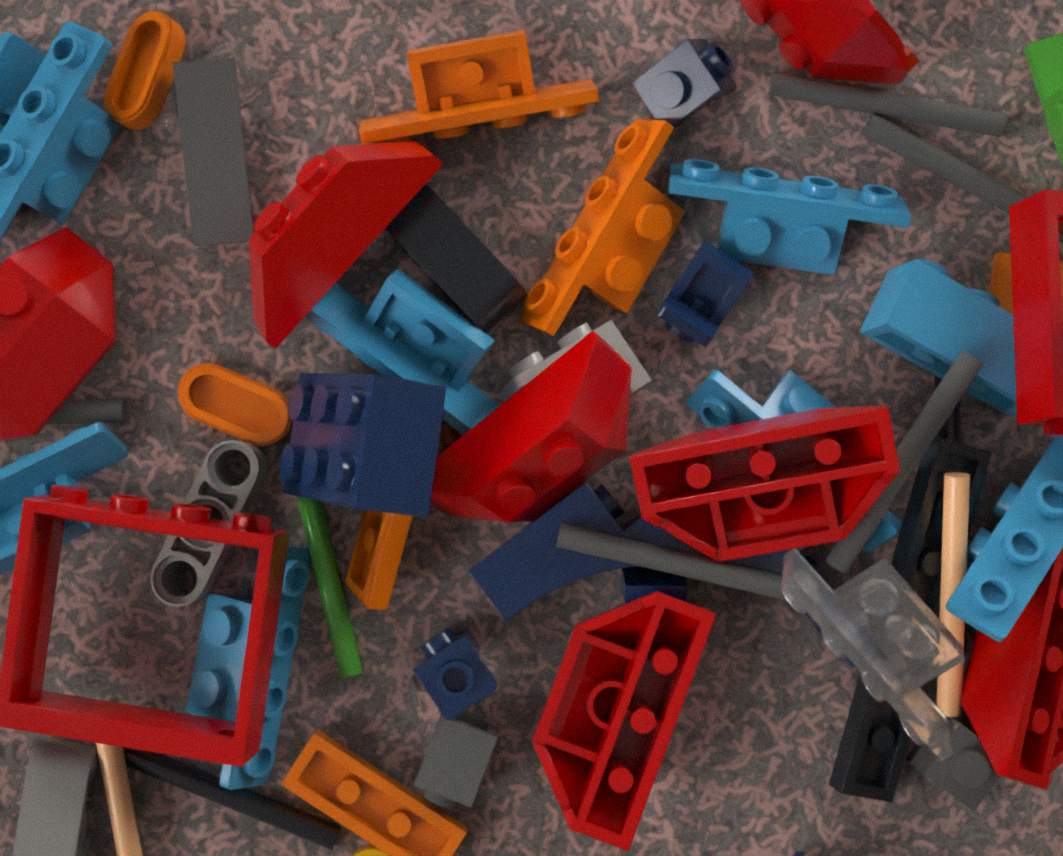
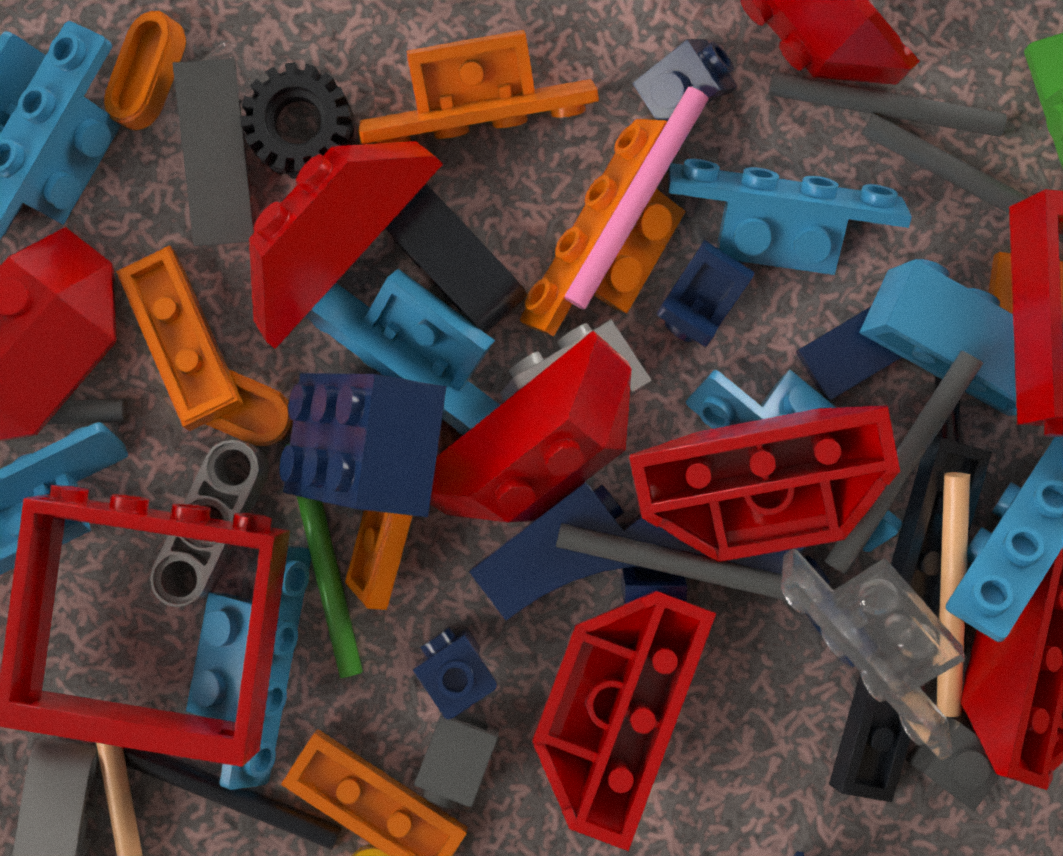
(179, 338): none -> orange tile
(282, 90): none -> black tyre
(636, 197): none -> bright pink bar
(844, 357): none -> dark blue tile

